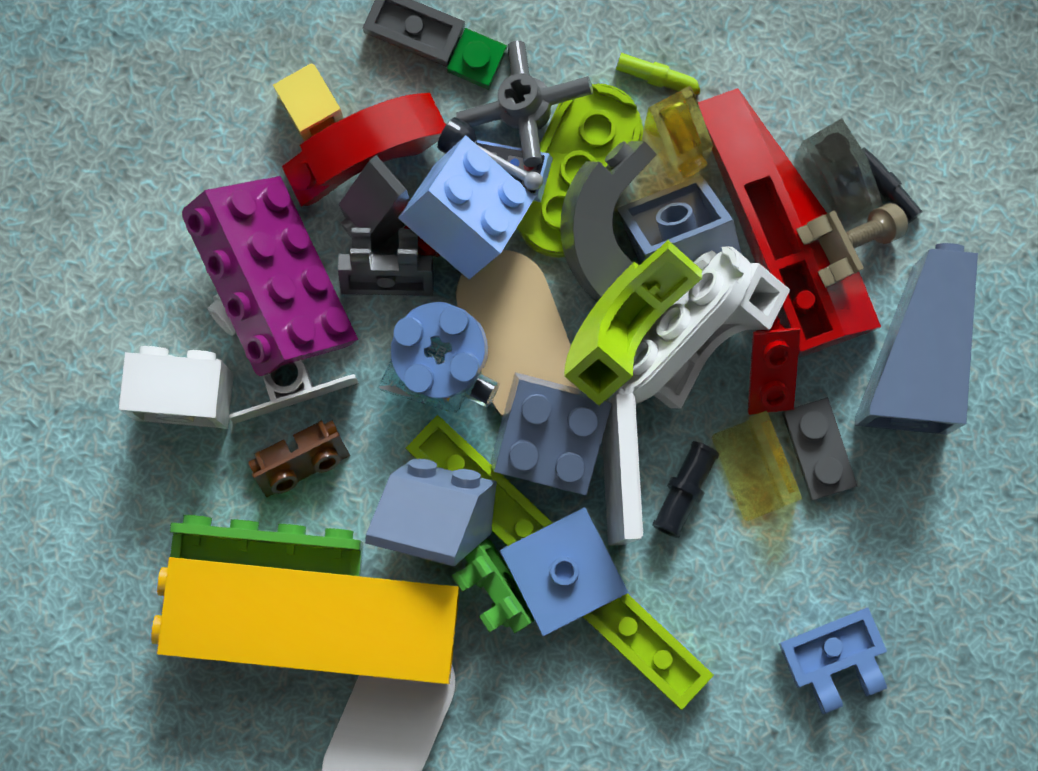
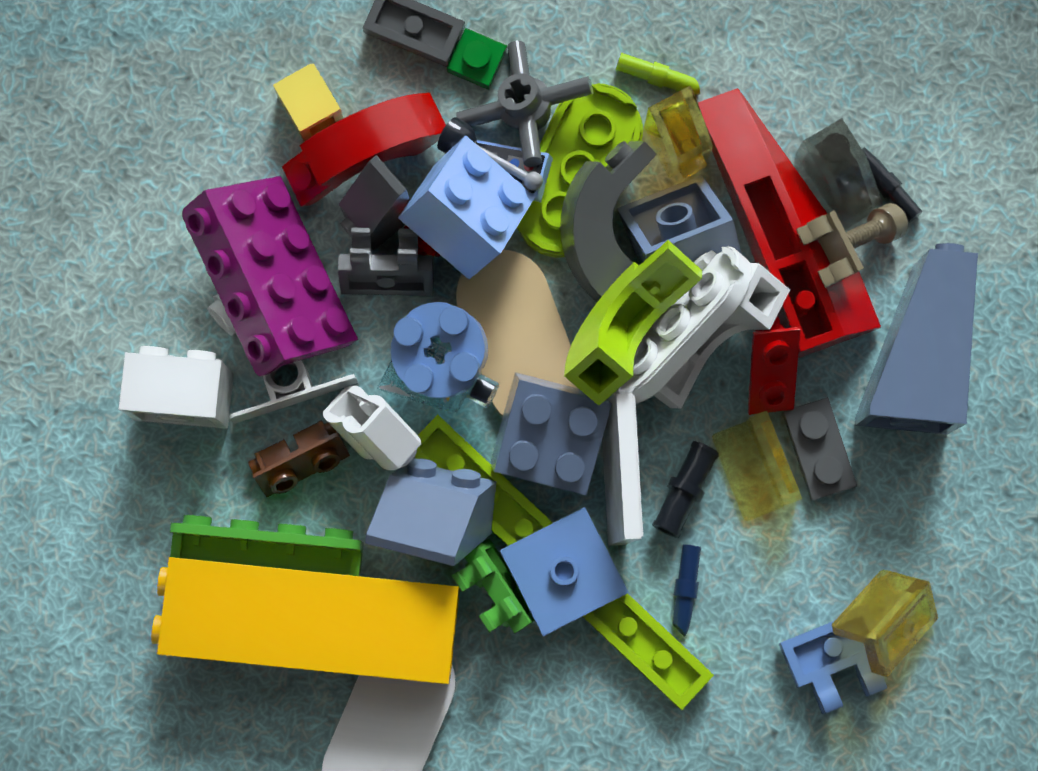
(372, 428): none -> white brick
(686, 588): none -> dark blue piece
(888, 618): none -> clear yellow panel

